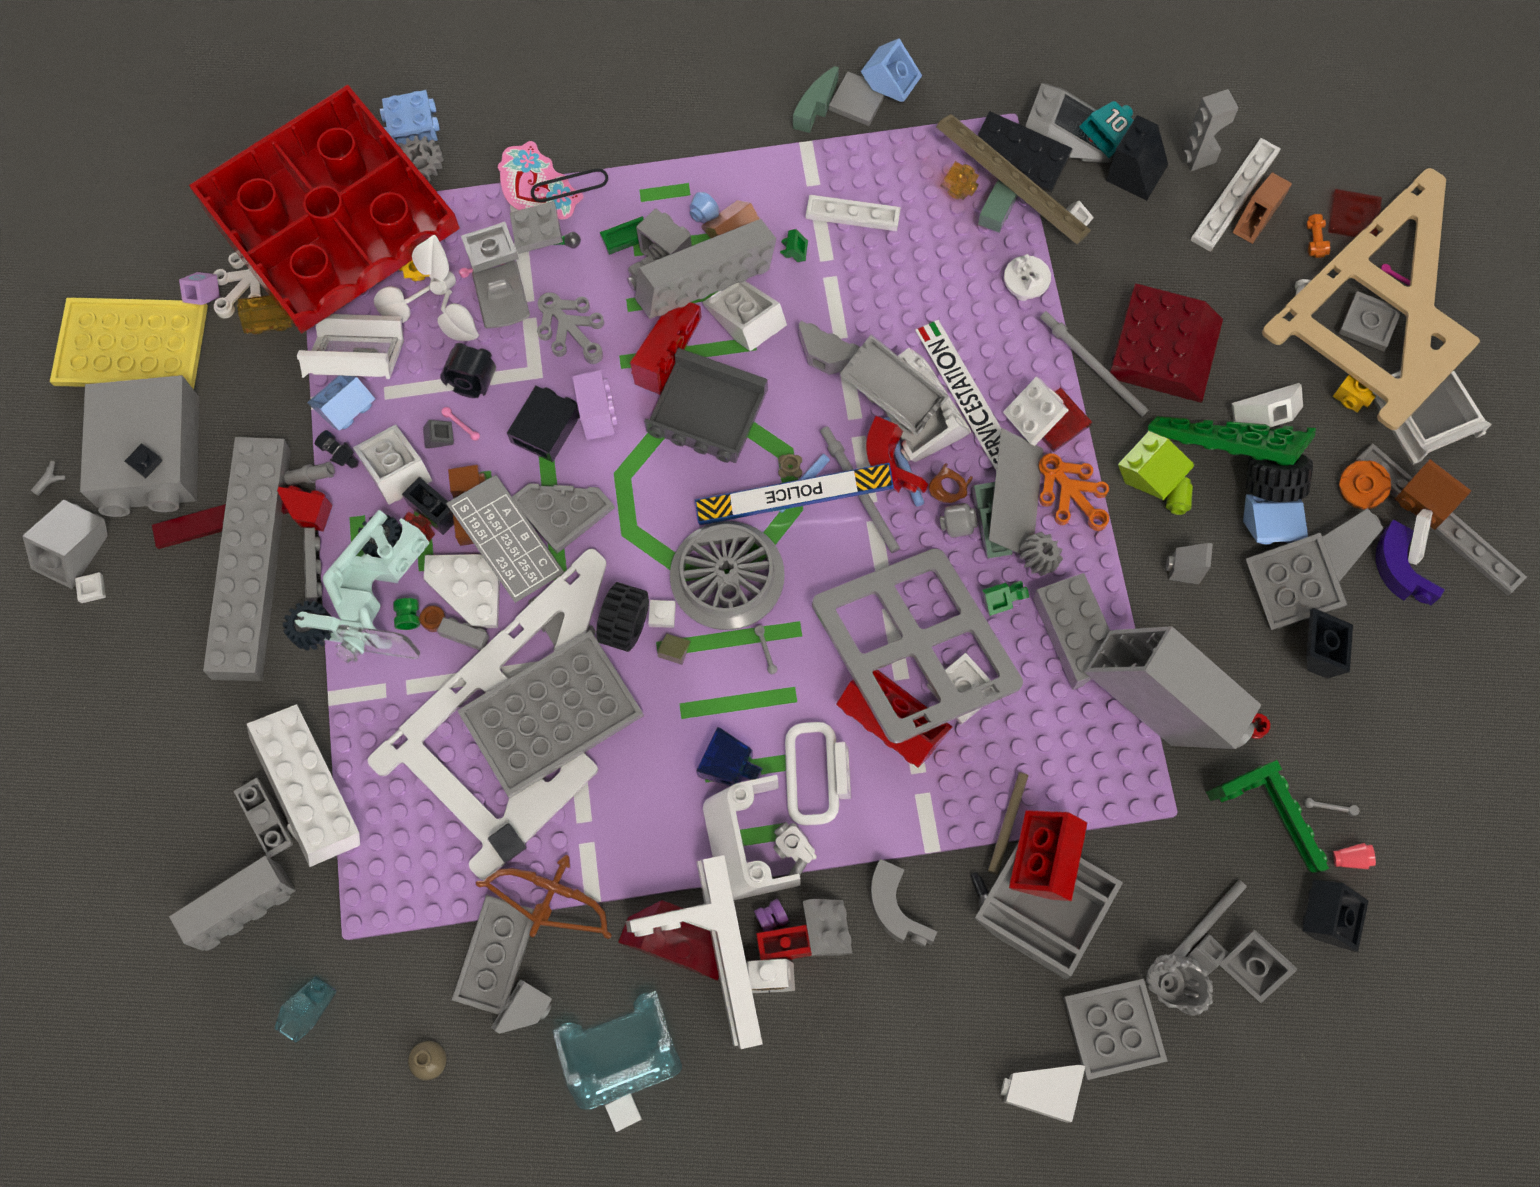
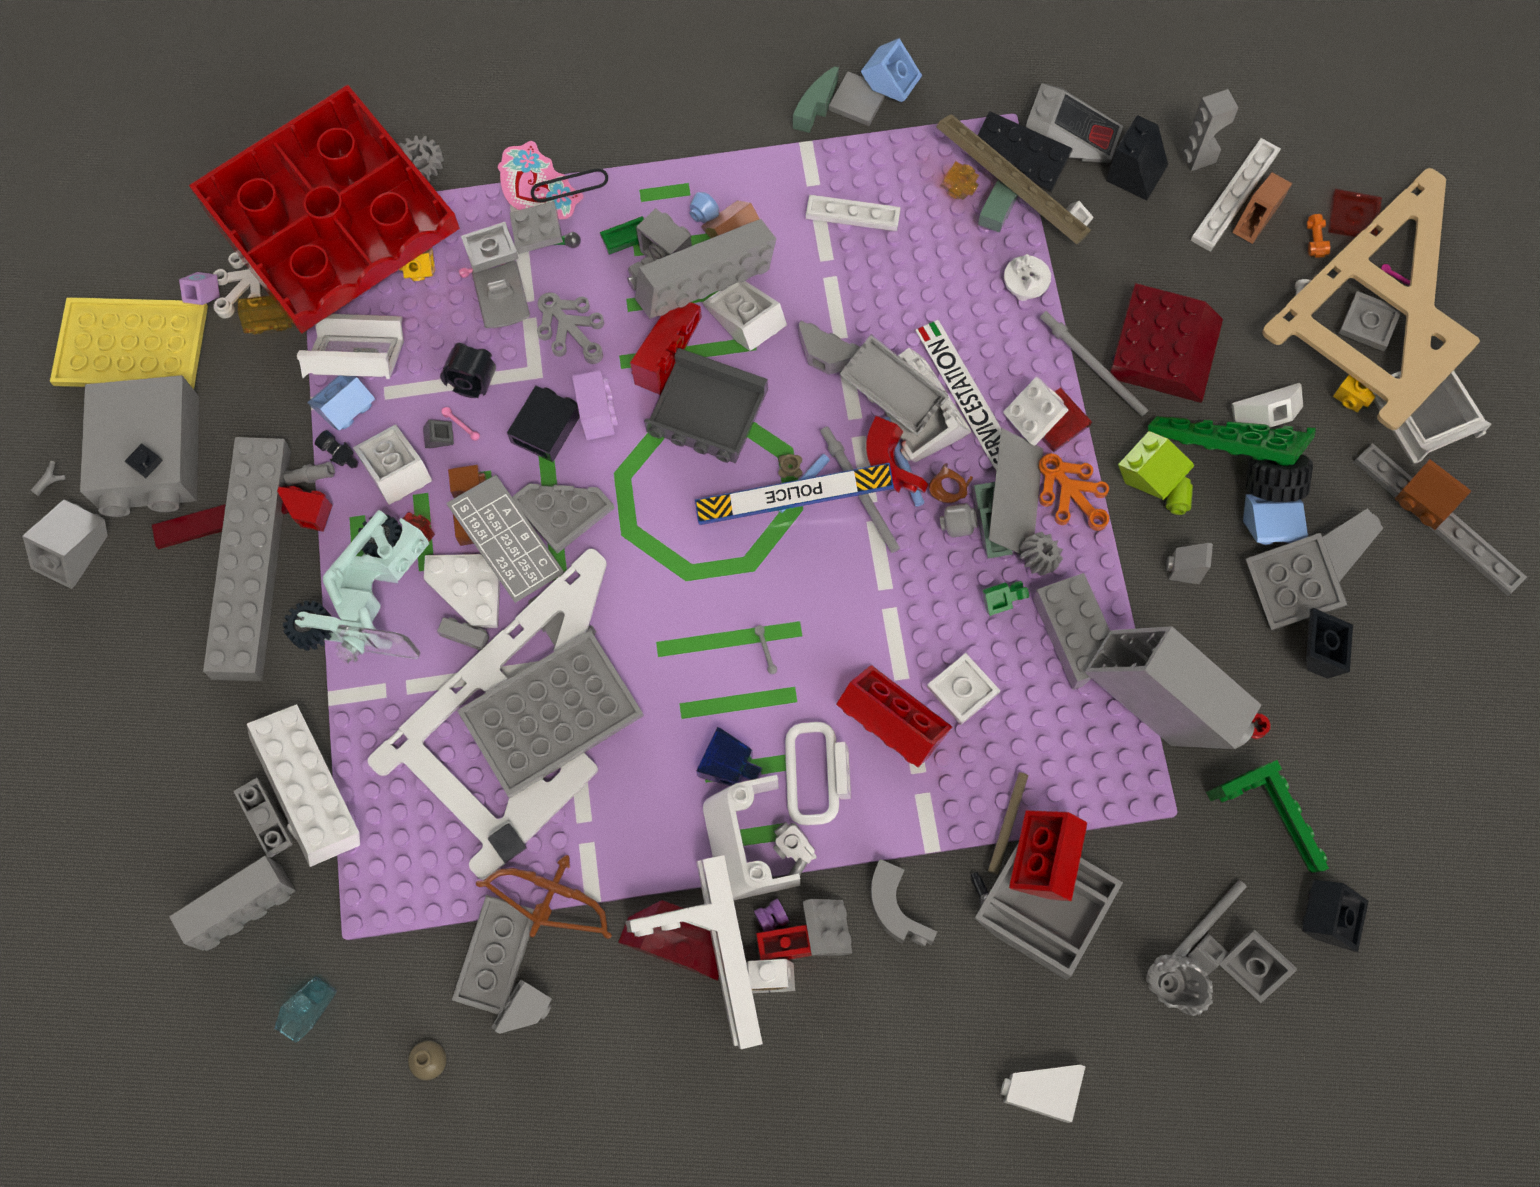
(90, 587): white tile -> none
(311, 566): light grey plate -> none
(406, 614): green wheel -> none
(410, 116): light blue brick -> none
(430, 504): black brick -> none
(431, 618): dark orange tile -> none
(432, 261): white plant -> none
(618, 1054): clear light blue windscreen -> none
(622, 616): black tyre -> none
(623, 1112): white tile -> none
(662, 613): white plate -> none
(673, 649): olive slope -> none
(731, 615): light grey piece -> none
(795, 245): green tile -> none
(916, 644): light grey window -> none
(1108, 126): teal torso -> none
(1115, 1029): light grey plate -> none
(1352, 810): light grey hinge -> none
(1356, 856): coral cone -> none
(1365, 484): orange tile -> none
(1396, 570): dark purple arch -> none
(1420, 536): white tile -> none

